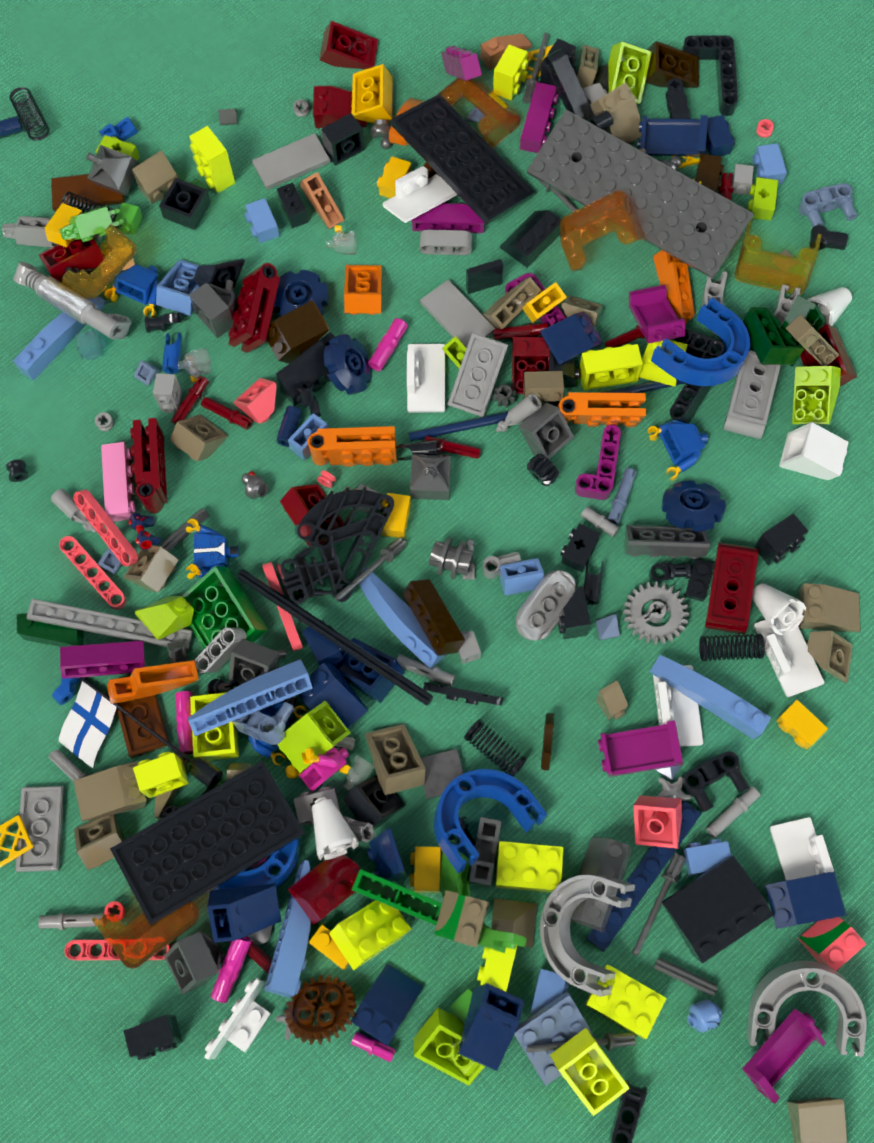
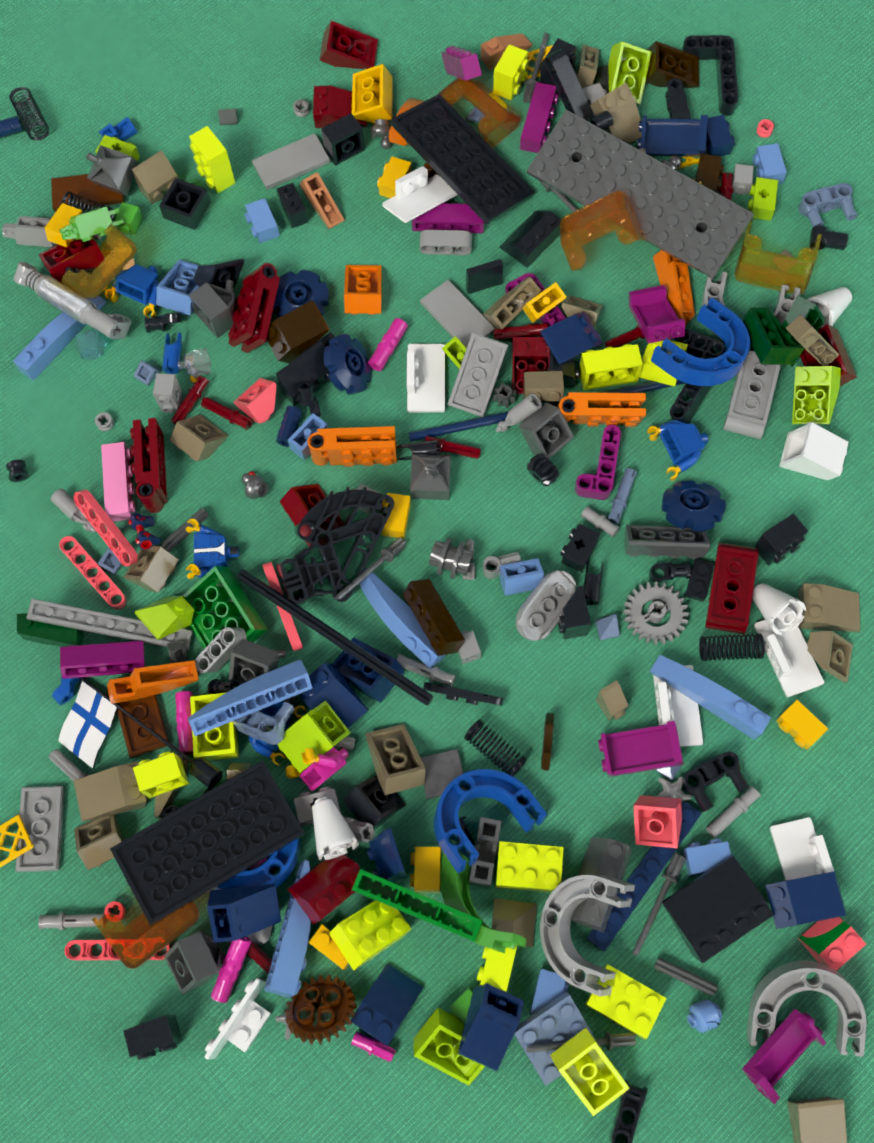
(322, 648): dark blue brick -> none
(326, 479): coral bush -> none
(343, 242): clear piece -> none
(357, 773): clear piece -> none
(461, 918): dark tan slope -> none

